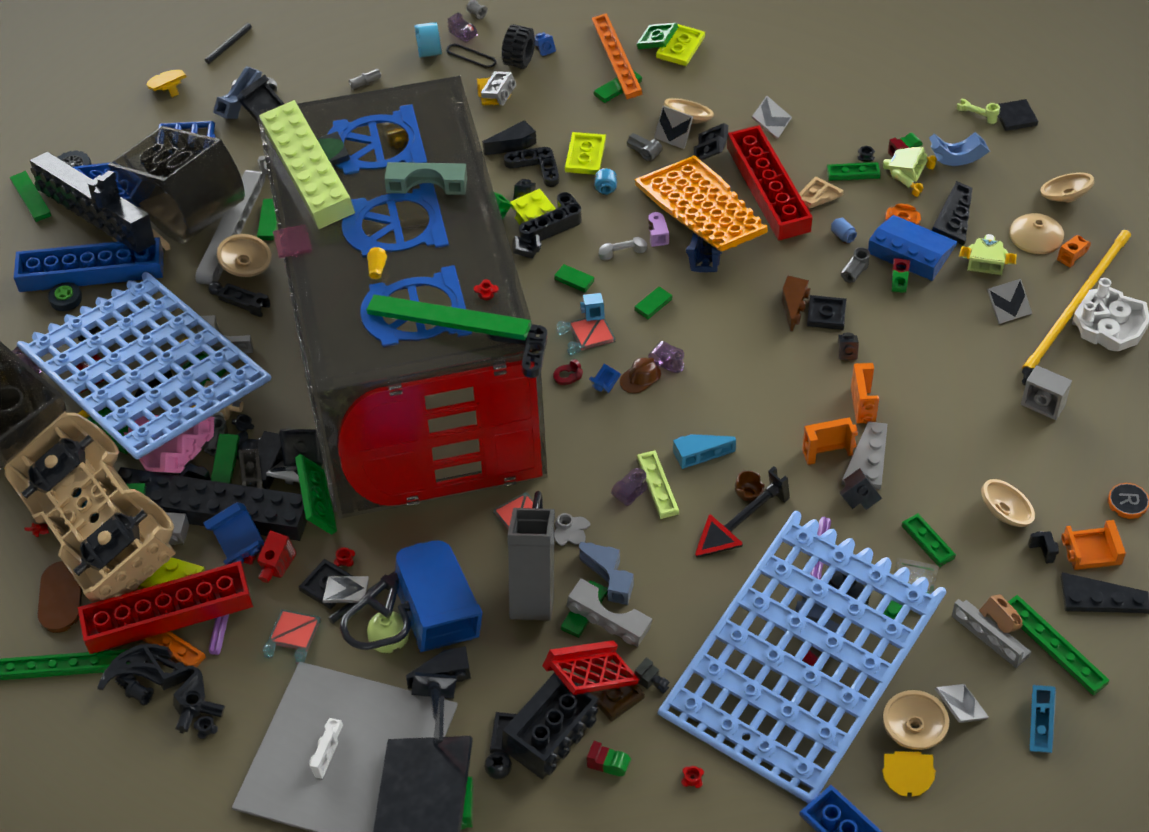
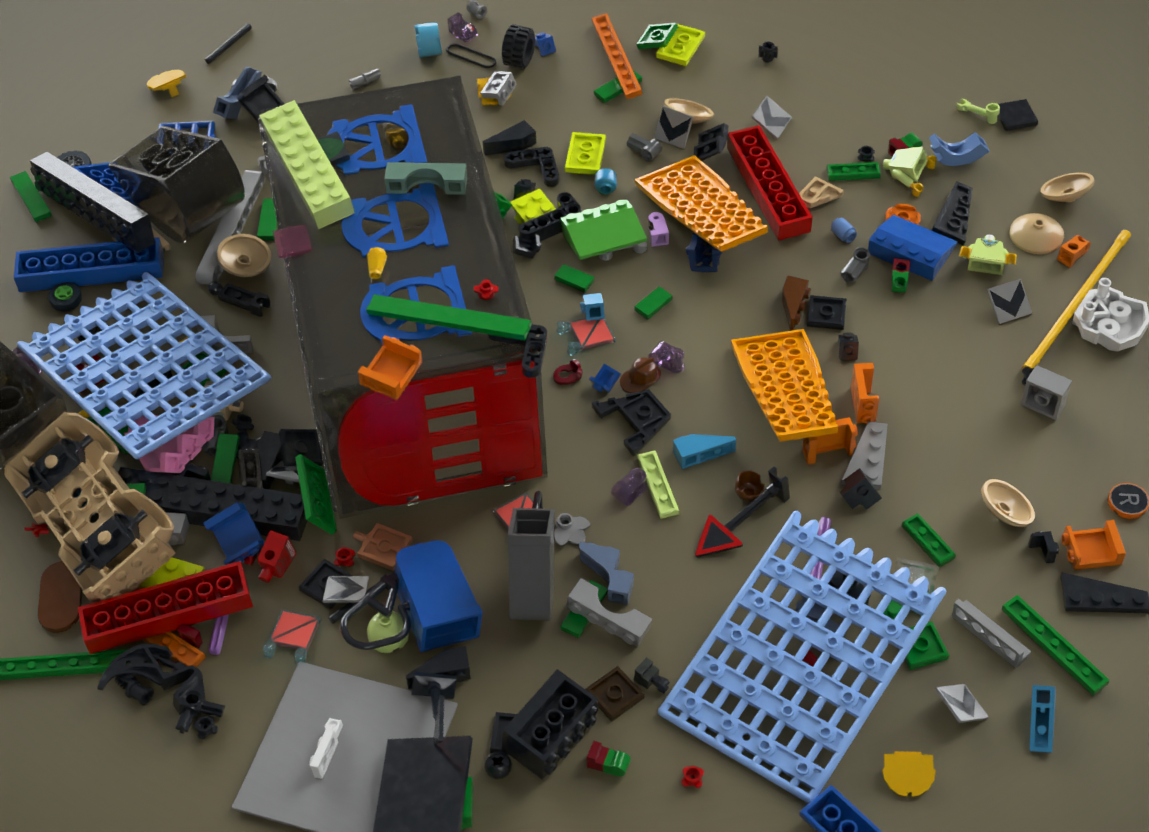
(104, 189): black brick -> none
(190, 635): none -> dark red plate
(382, 545): none -> nougat plate
(391, 368): none -> orange panel
(587, 656): red fence -> none
(602, 229): none -> bright green slope
(642, 411): none -> black wing
(768, 51): none -> black gear
(786, 383): none -> light orange wing
(918, 710): tan dish -> none
(927, 648): none -> green tile
(1003, 613): medium nougat leg -> none

